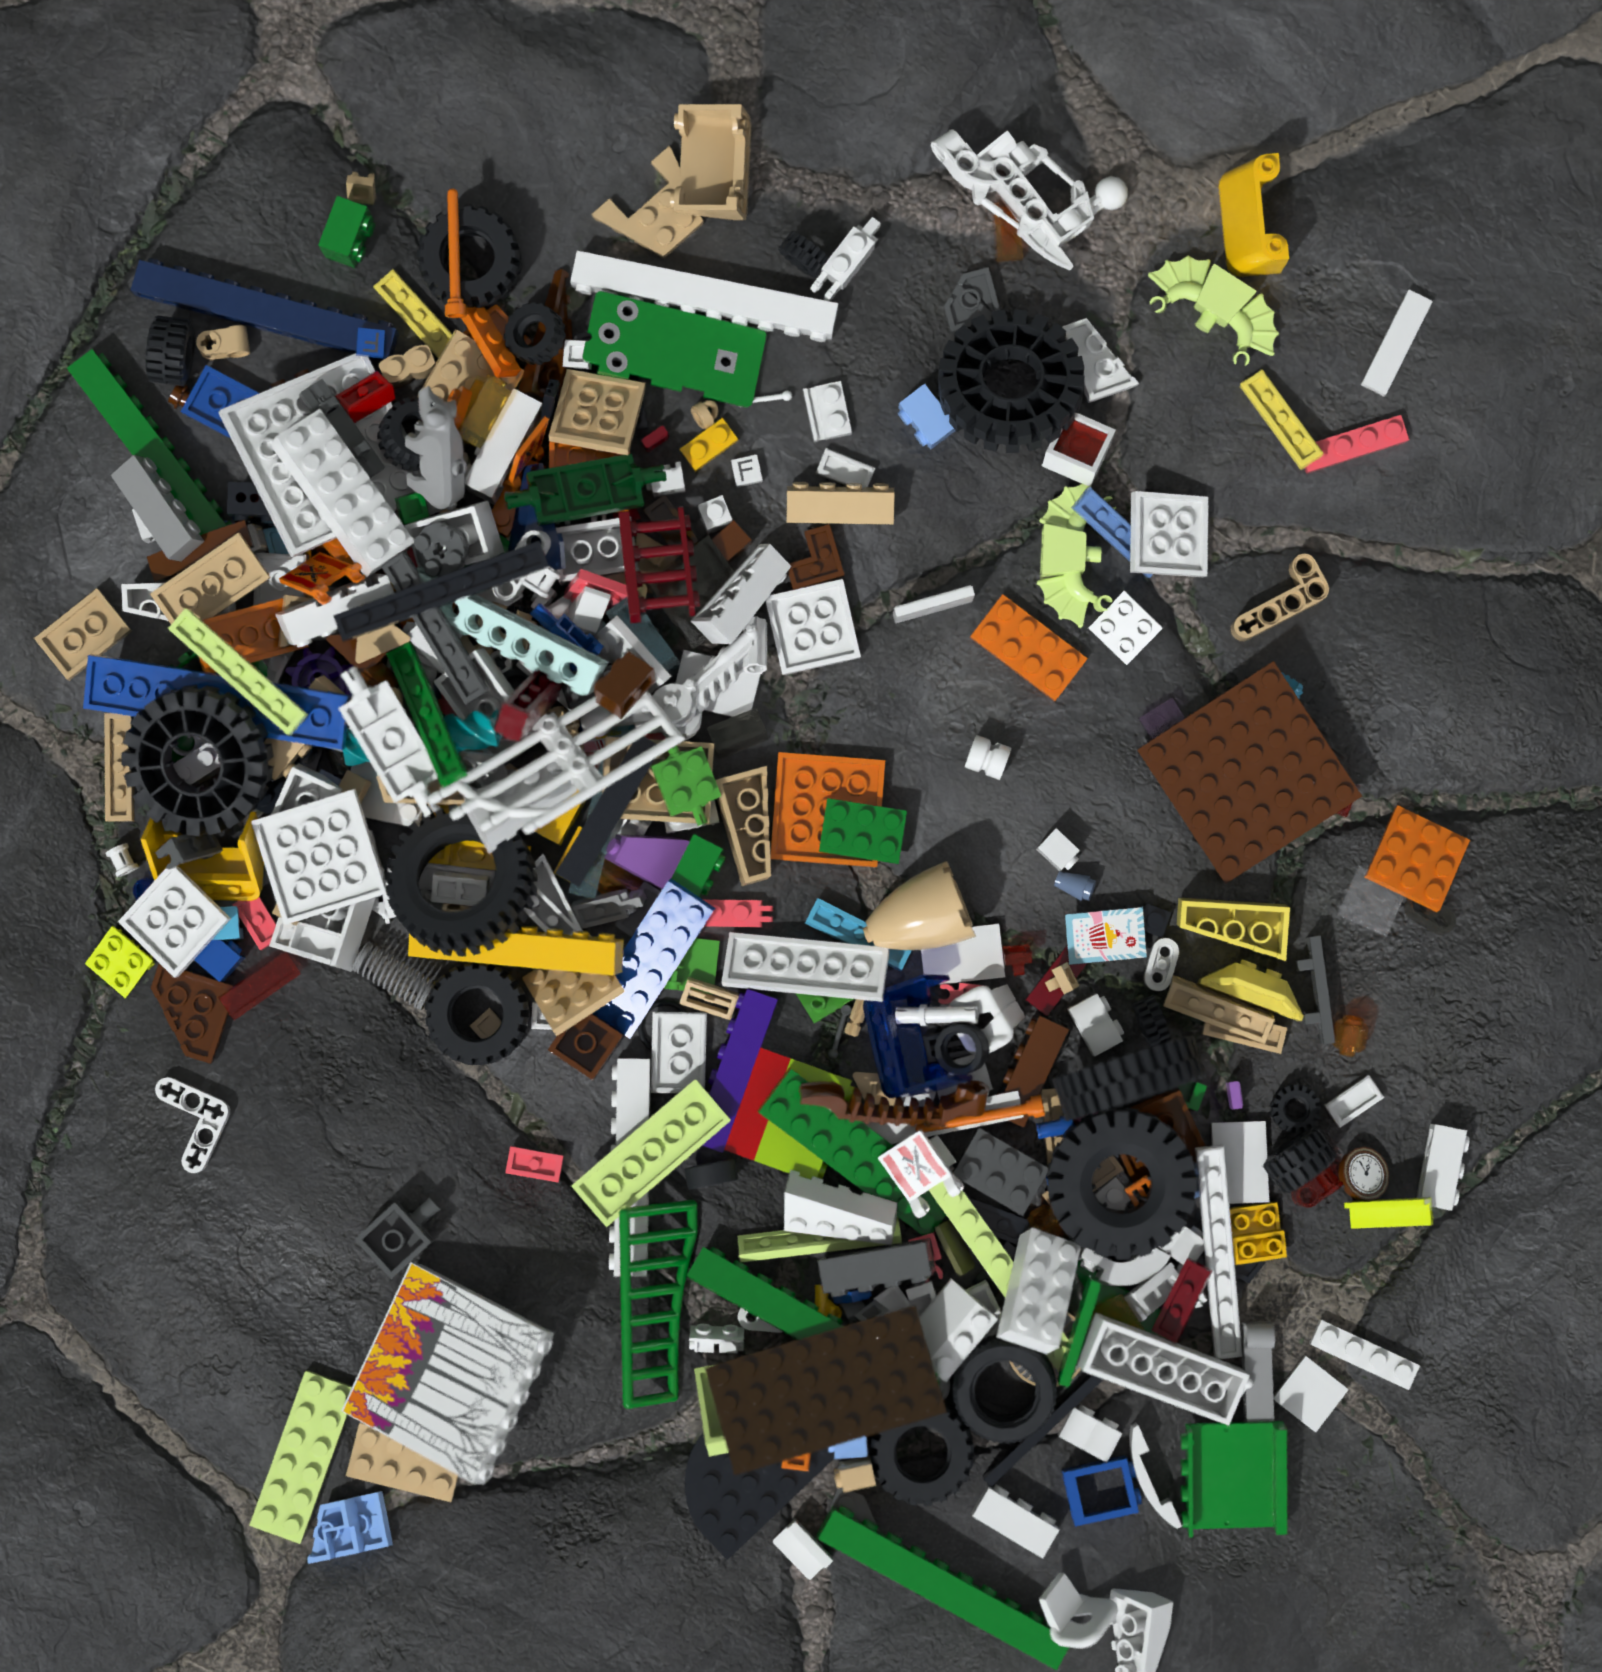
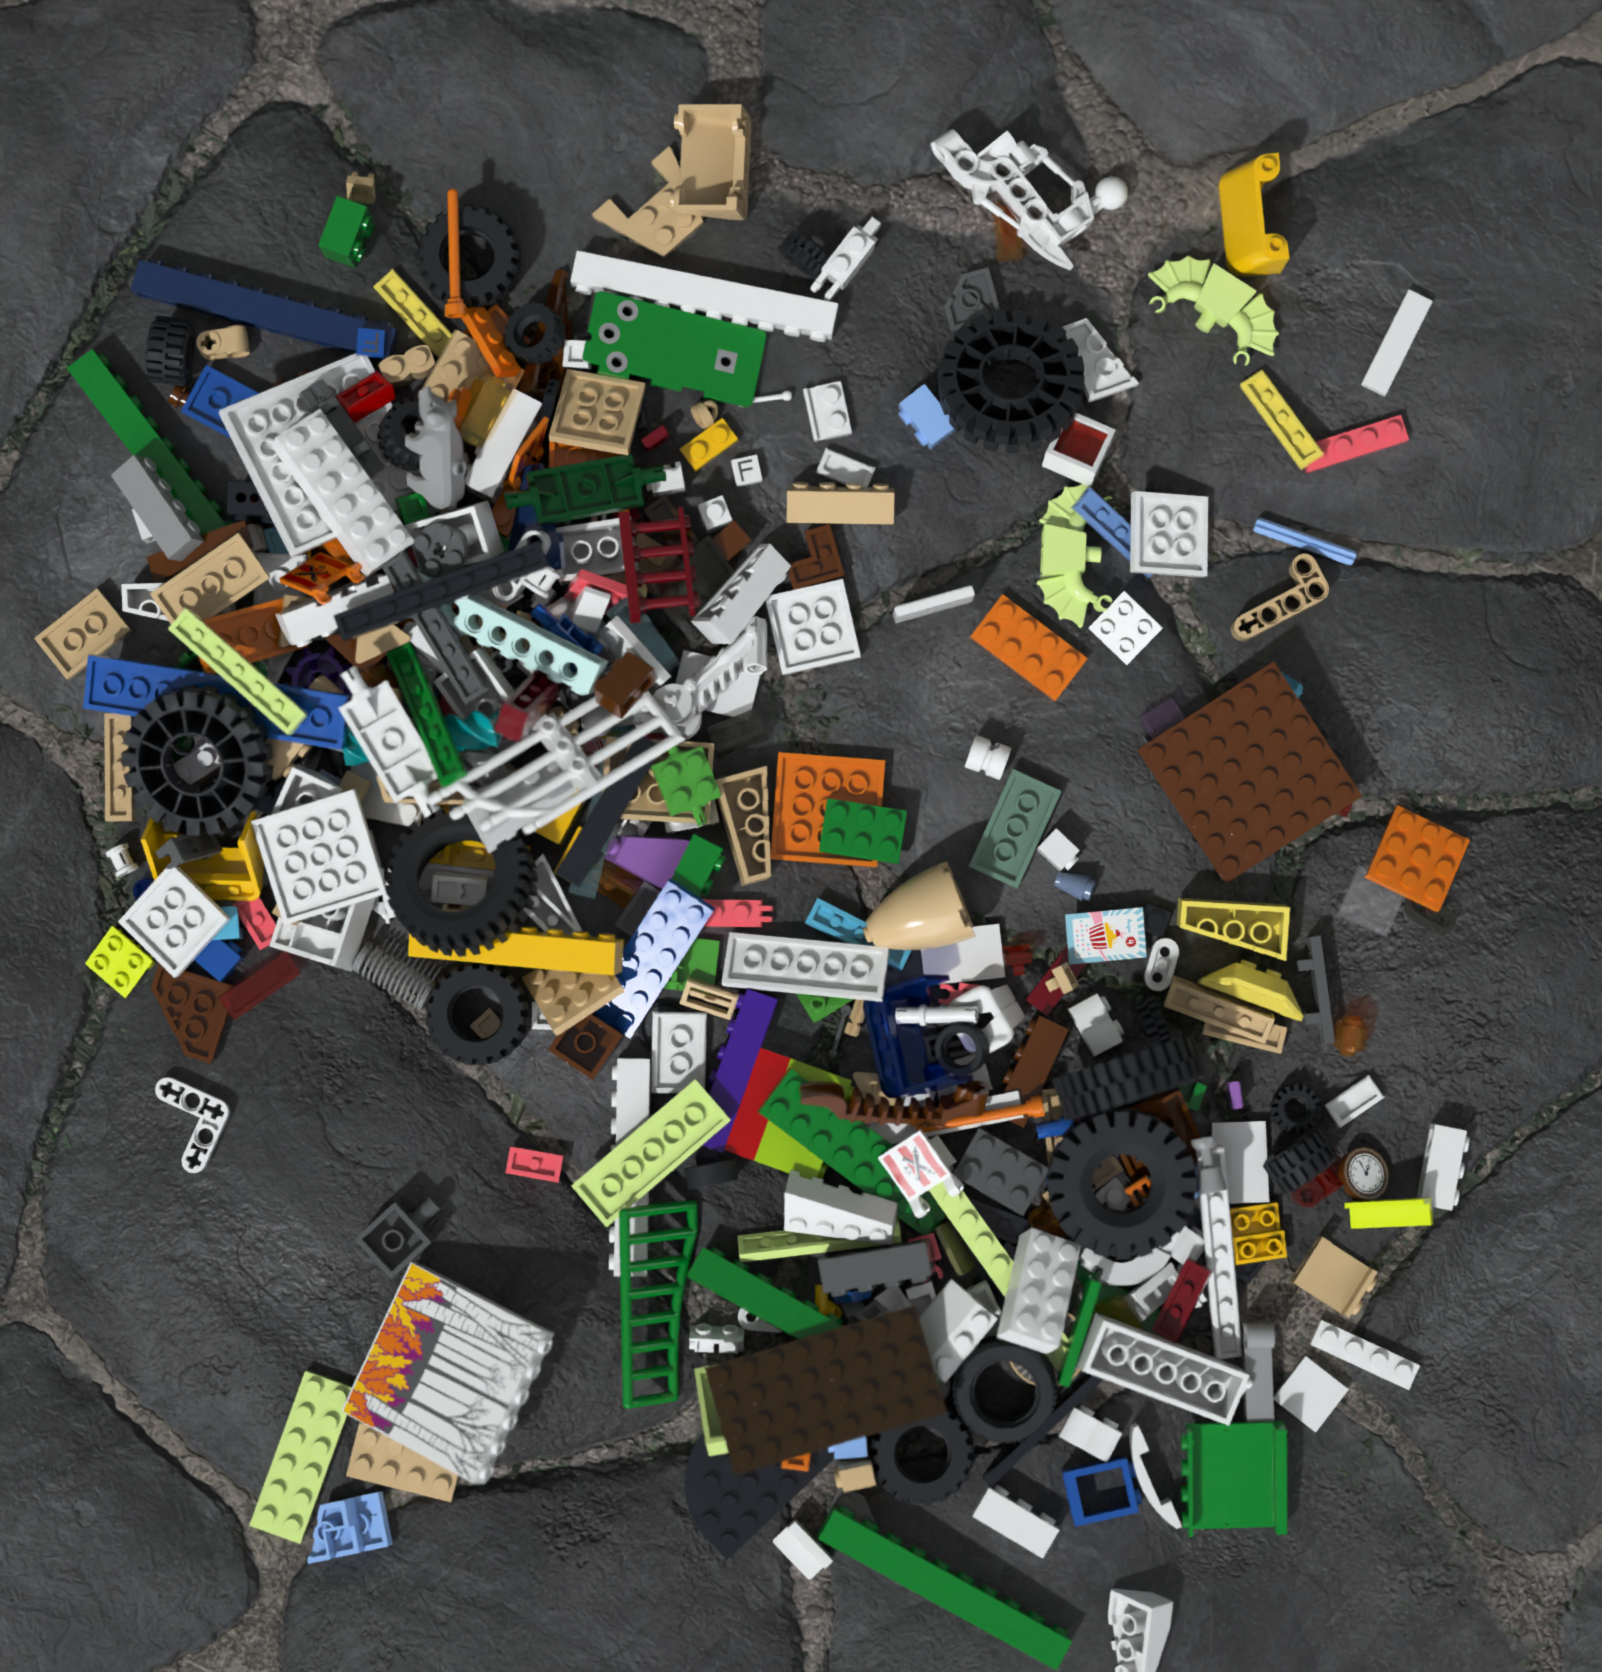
(607, 907): light grey hinge -> none
(1014, 828): none -> sand green plate
(1063, 1602): white piece -> none
(1210, 1176): none -> light grey piece
(1304, 541): none -> light blue axle
(1334, 1277): none -> tan panel

